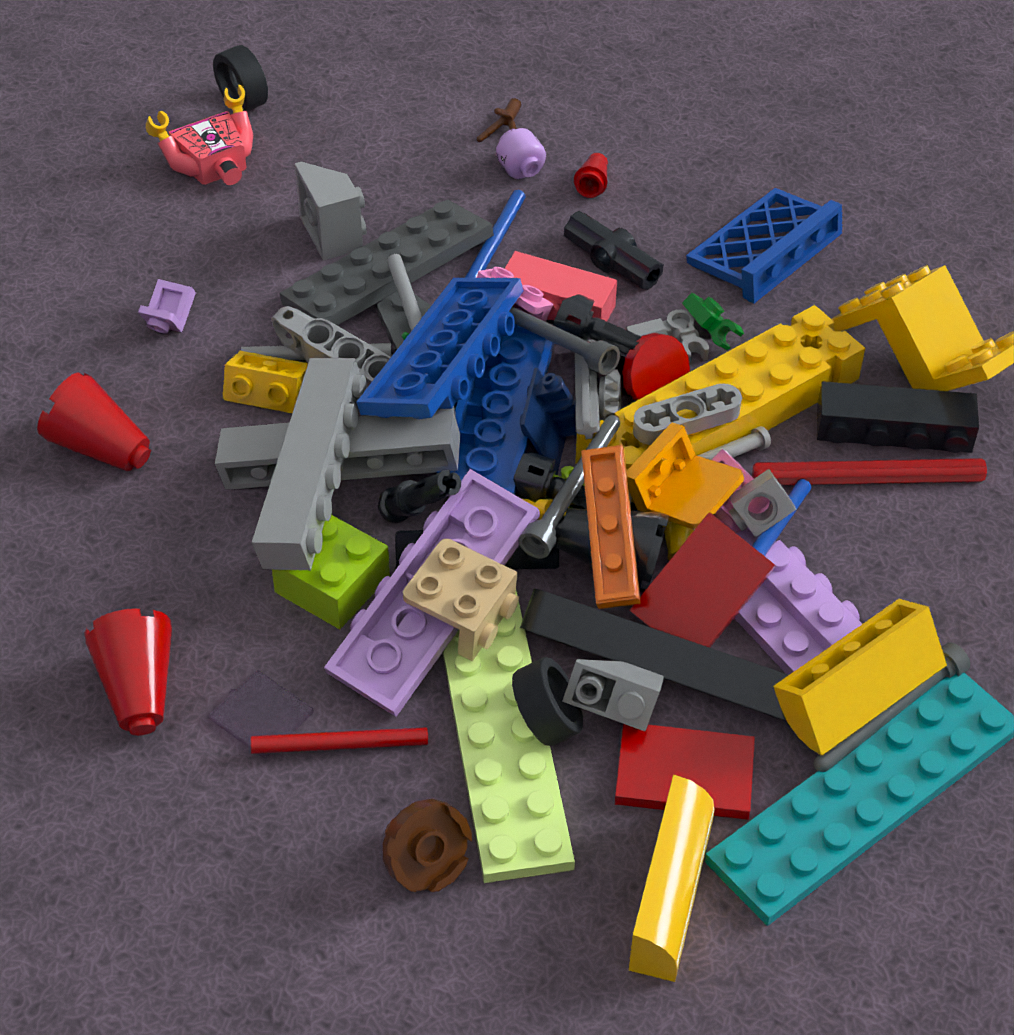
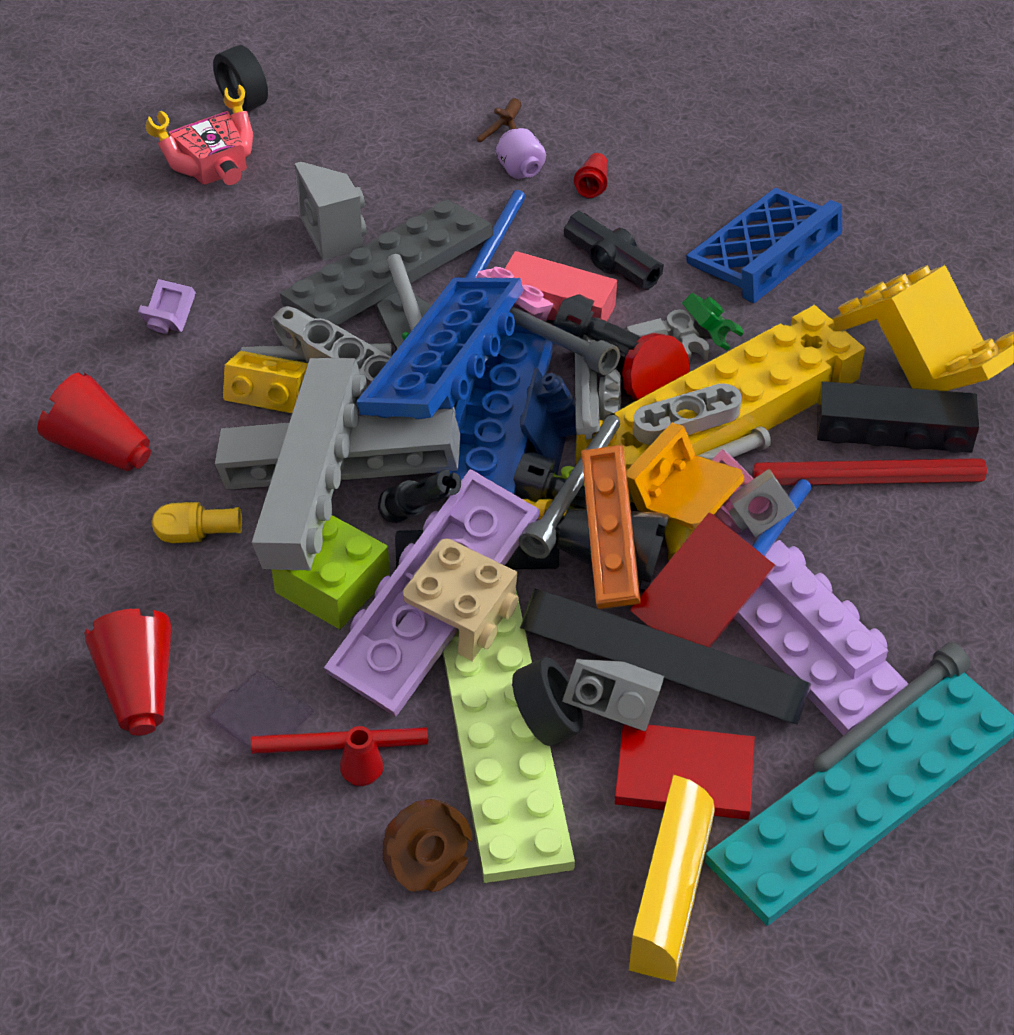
(191, 522): none -> yellow arm
(360, 758): none -> red cone
(861, 675): yellow brick -> none

